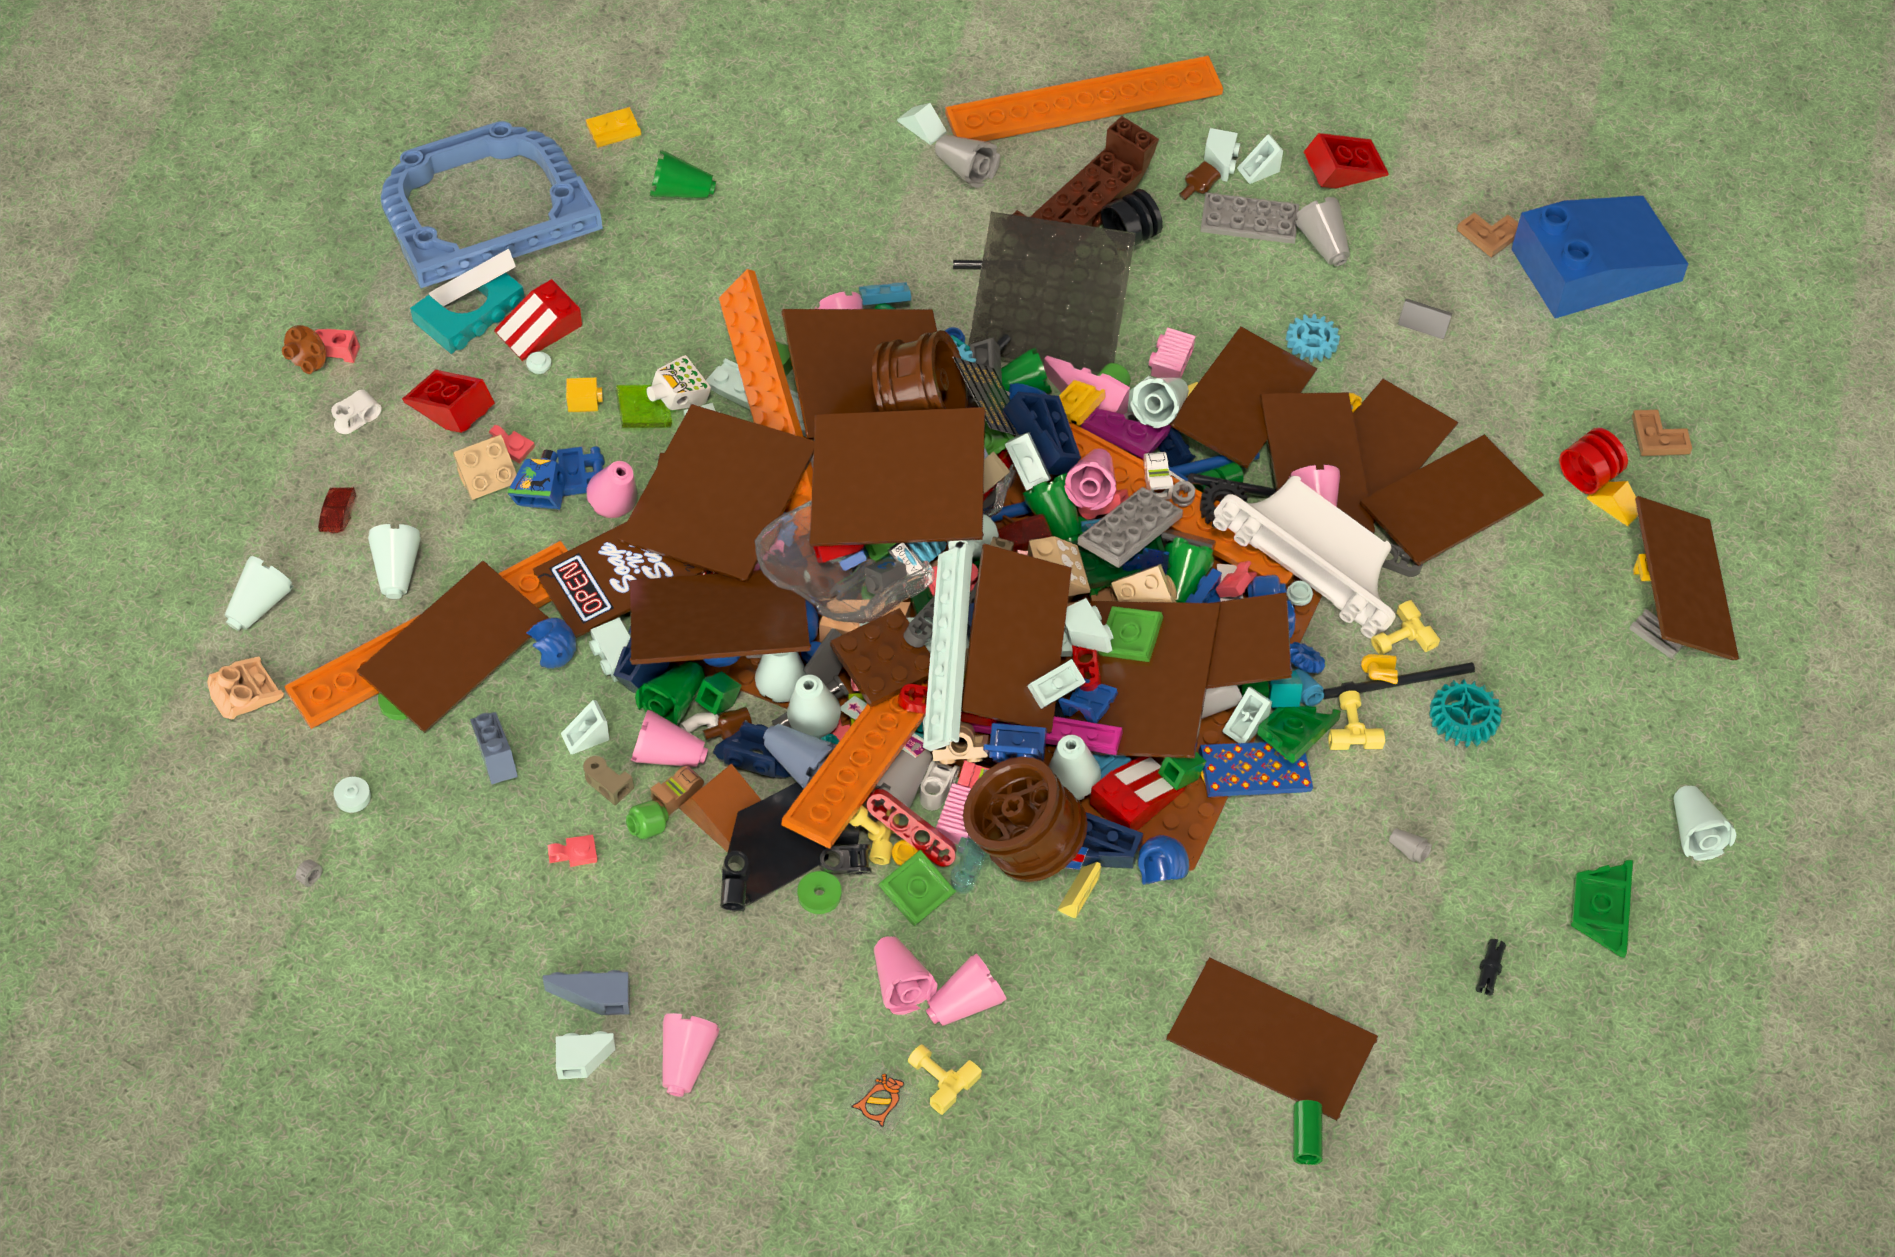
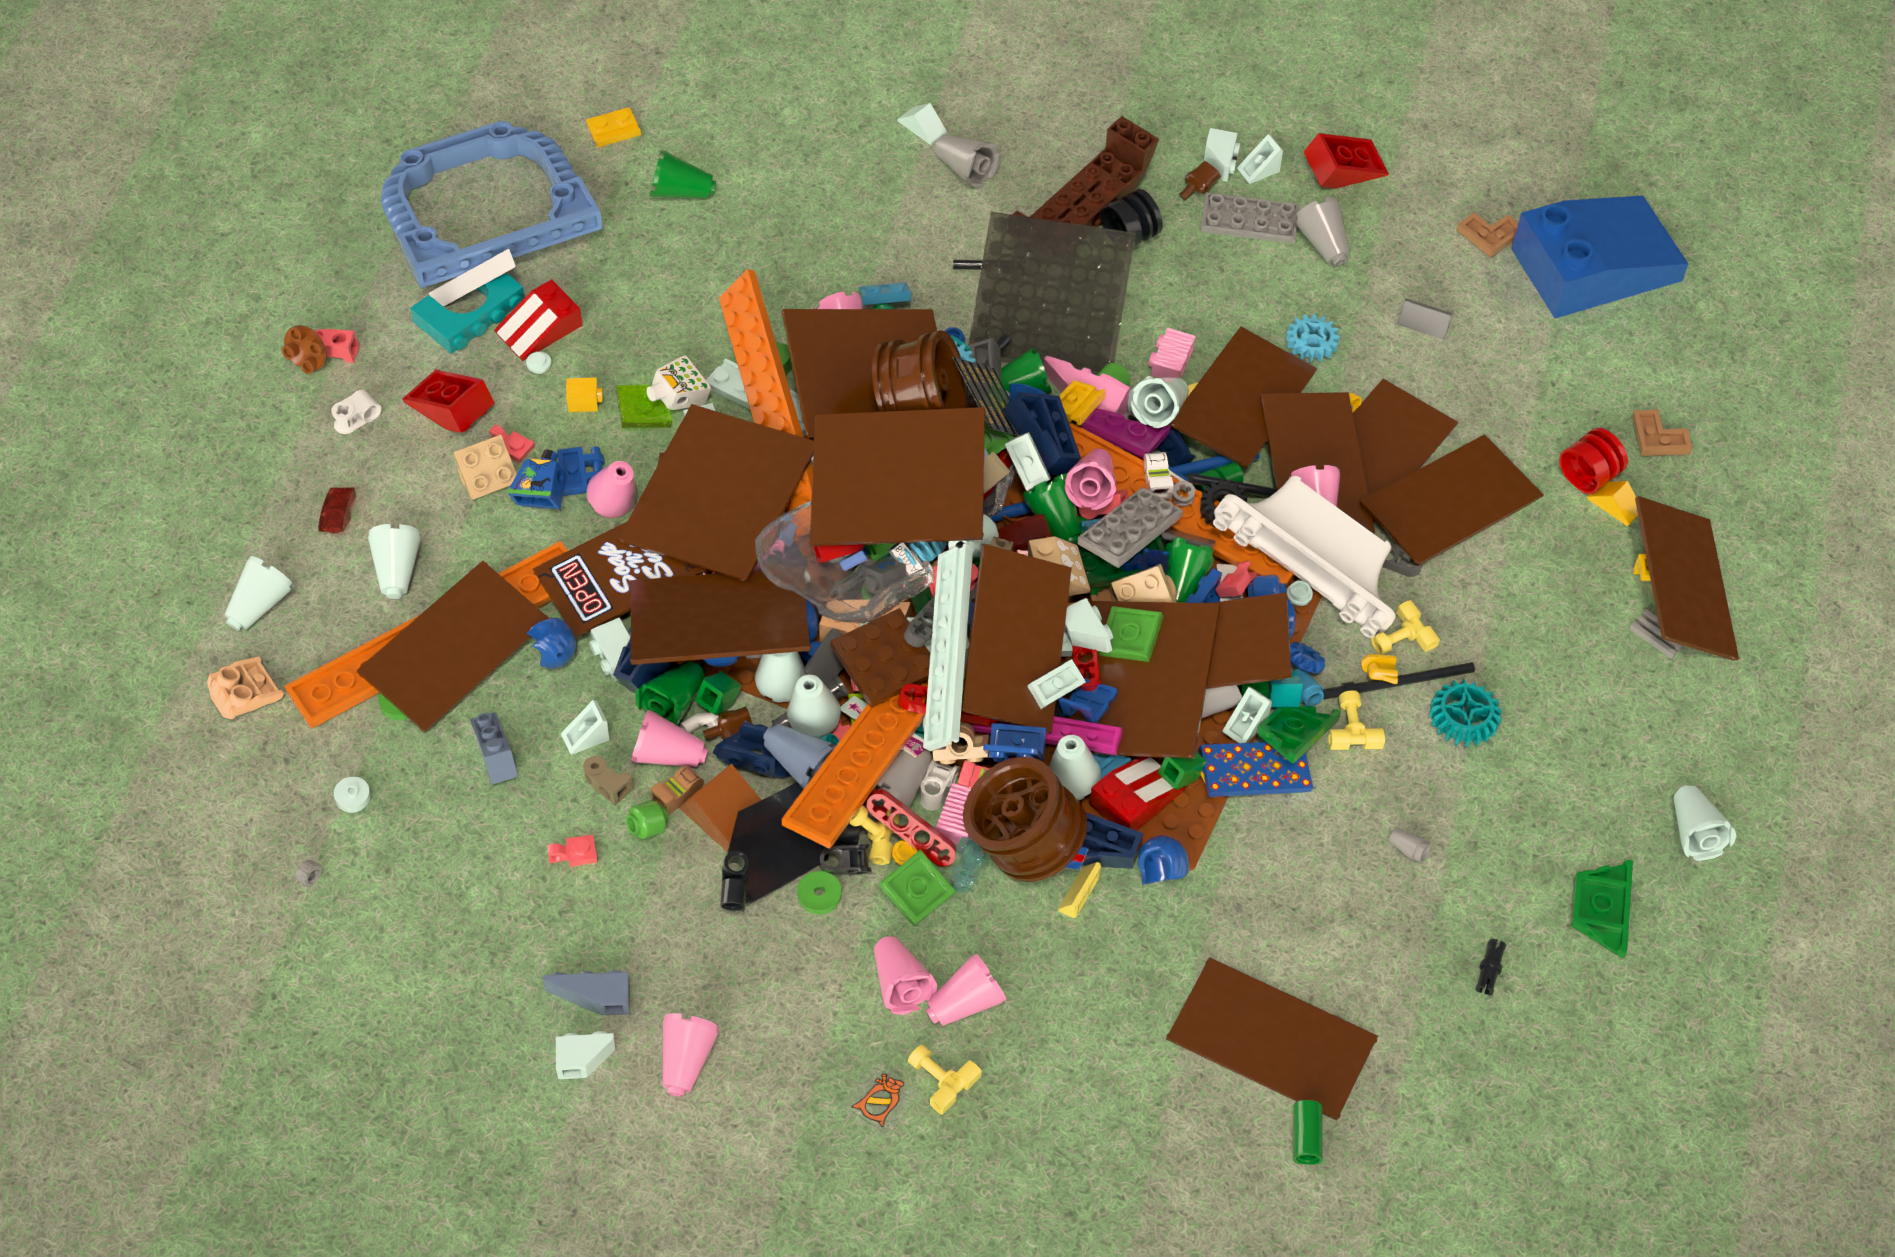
(1085, 100): orange plate -> none

